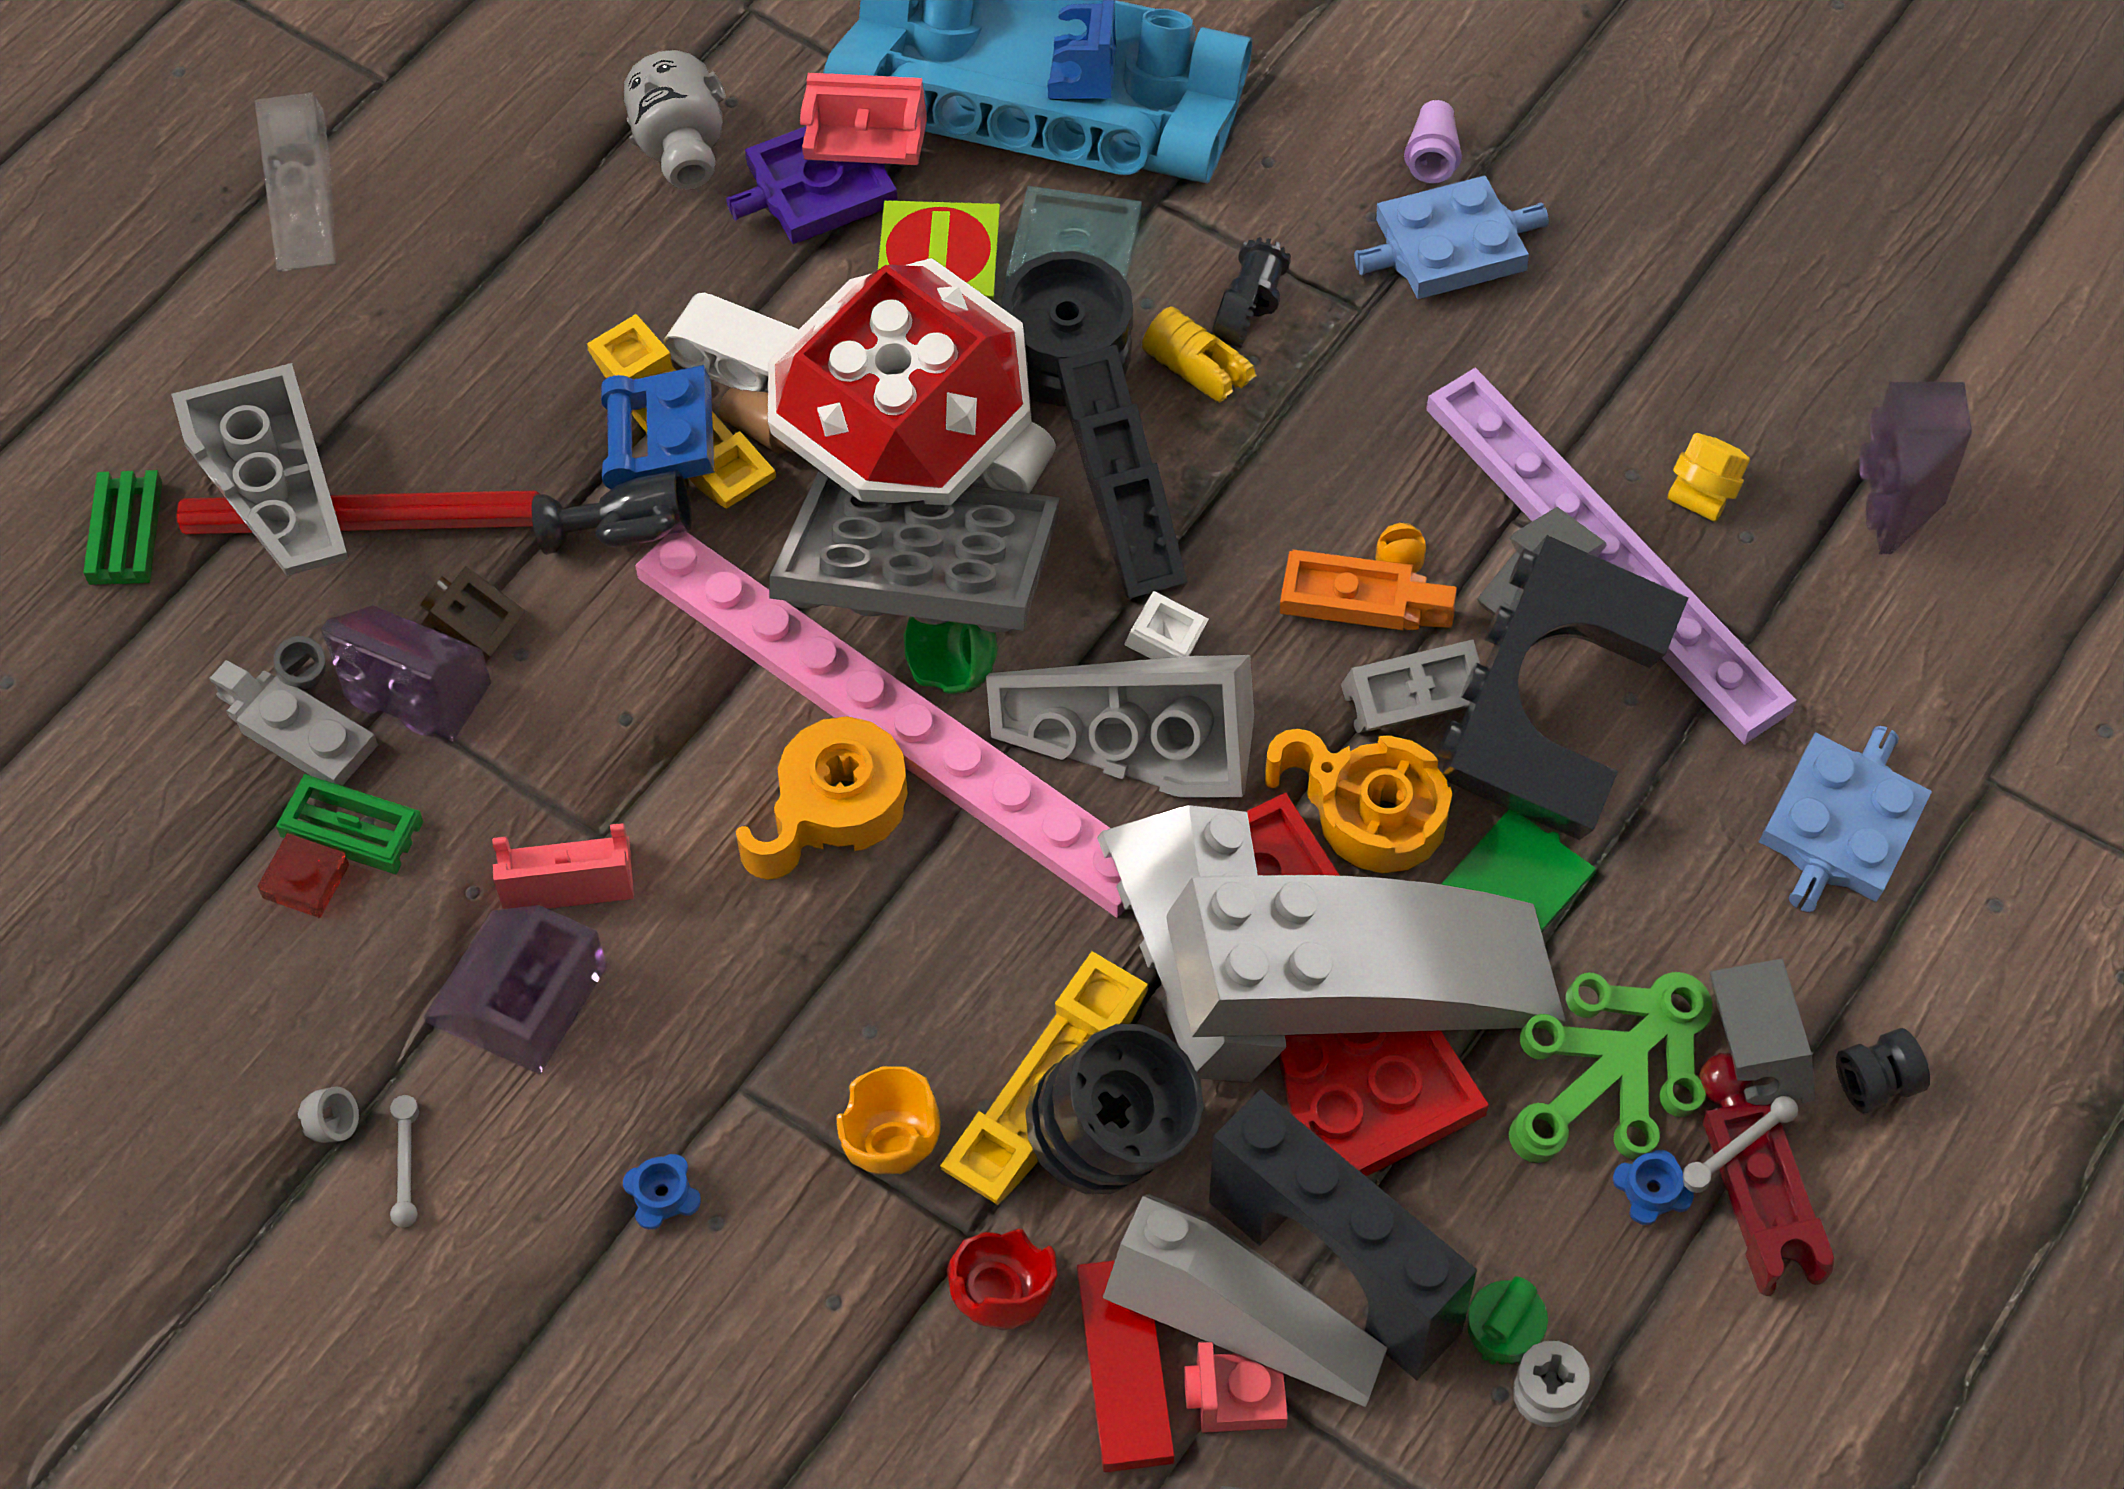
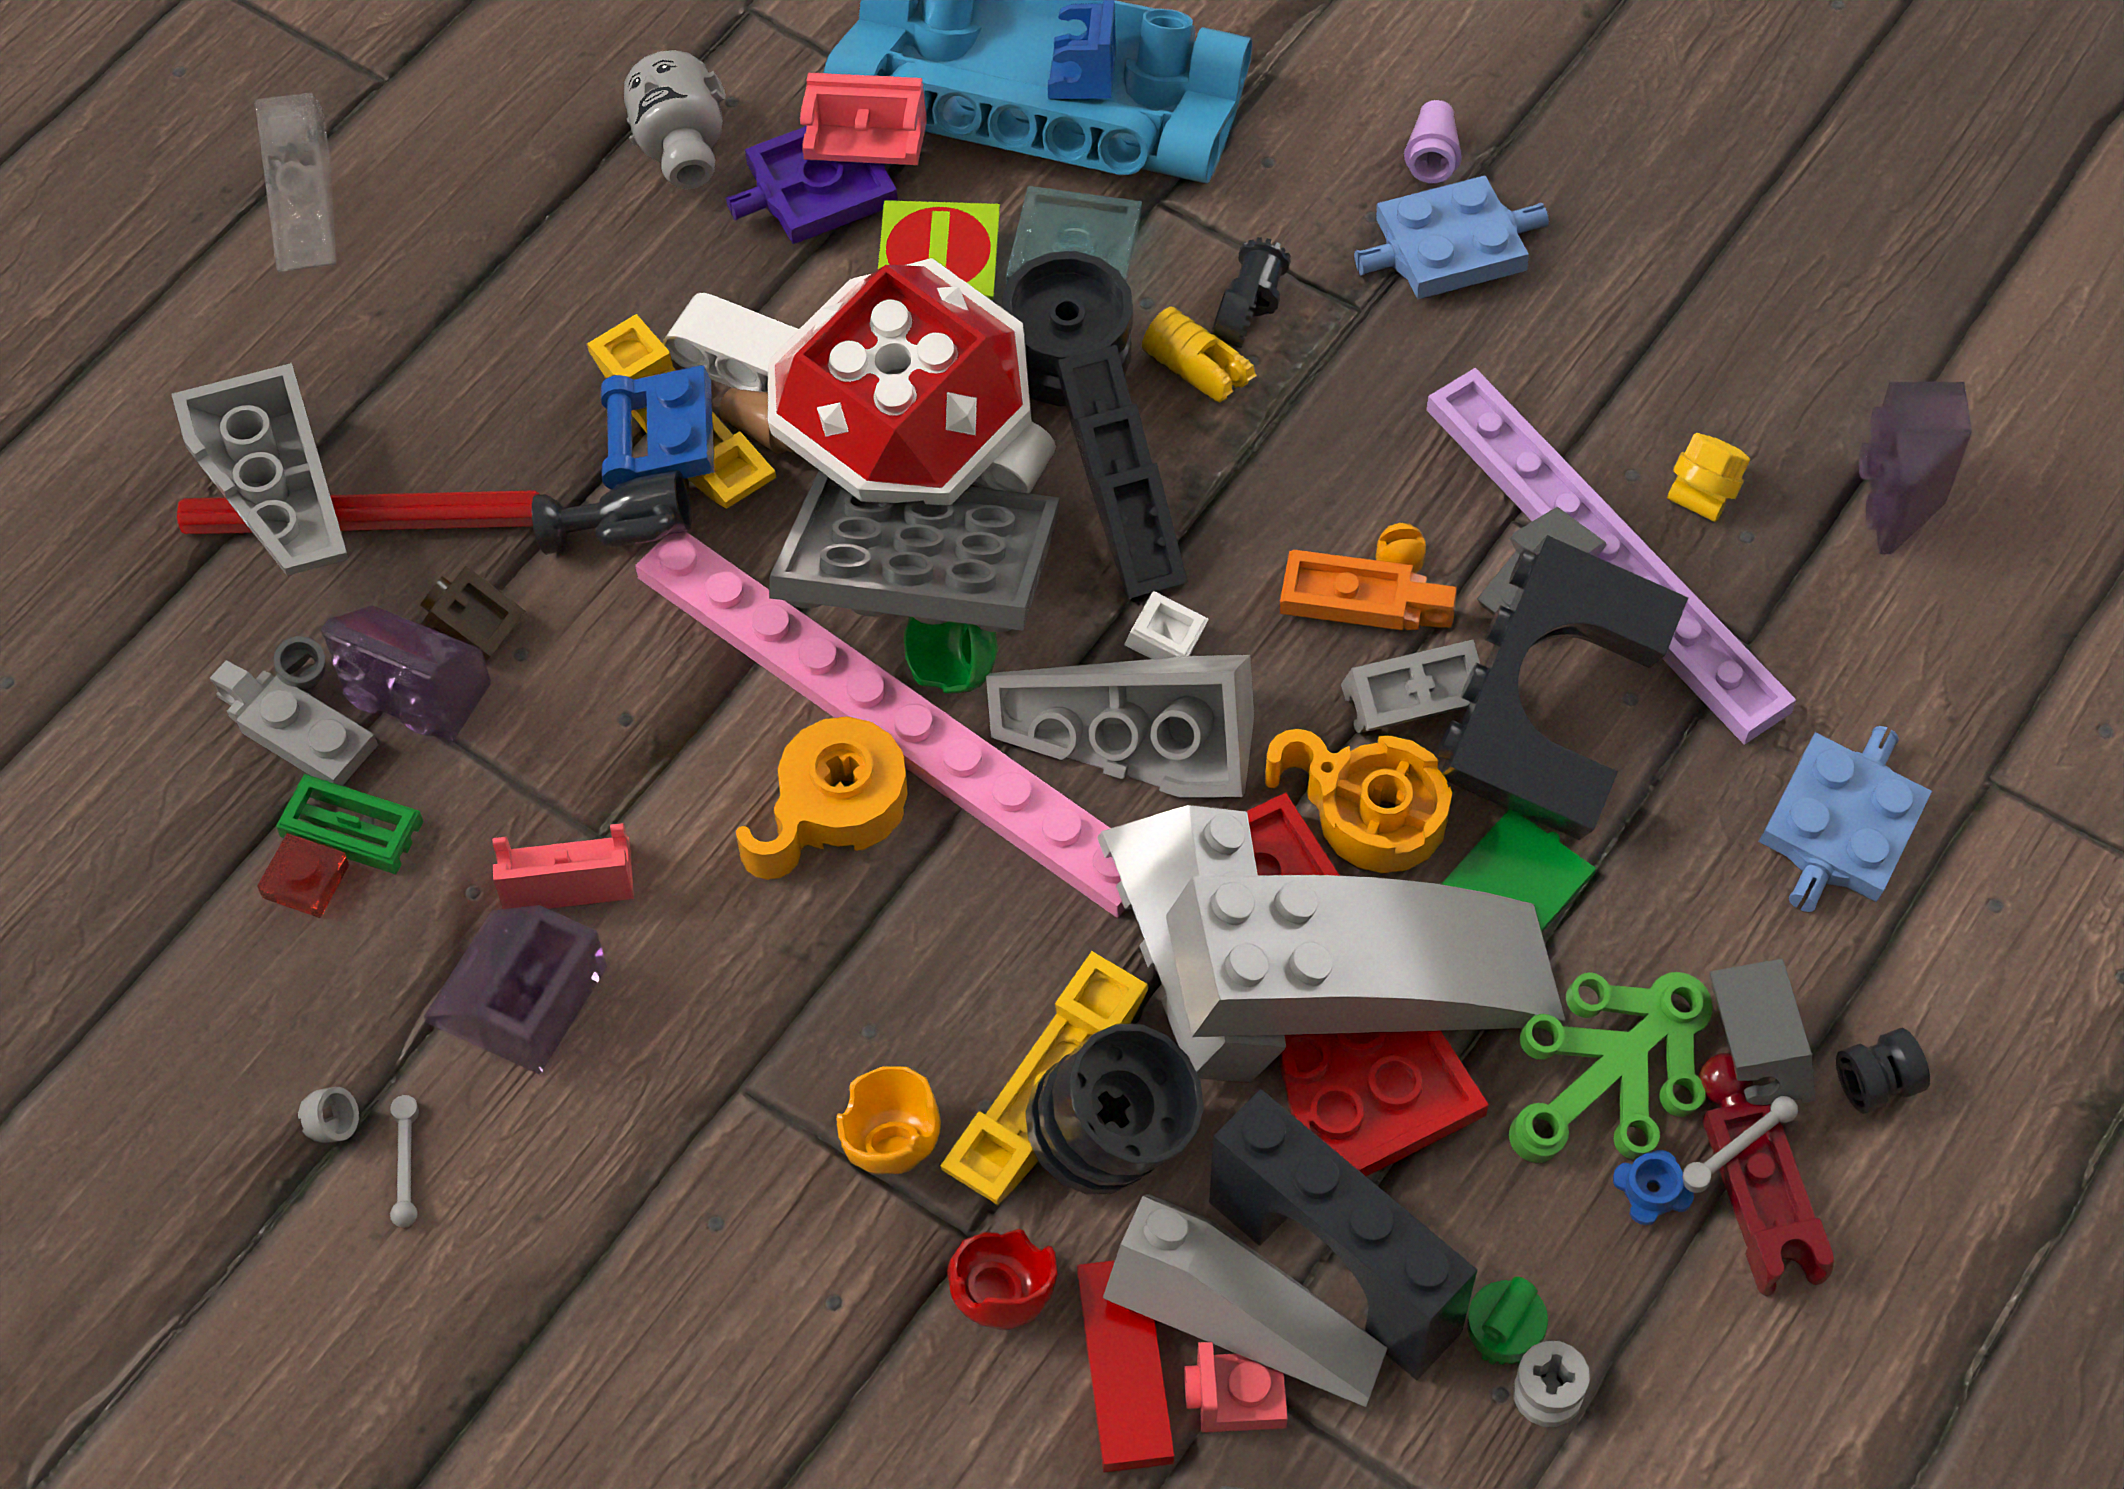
(125, 488): green tile -> none
(656, 1173): blue plate -> none

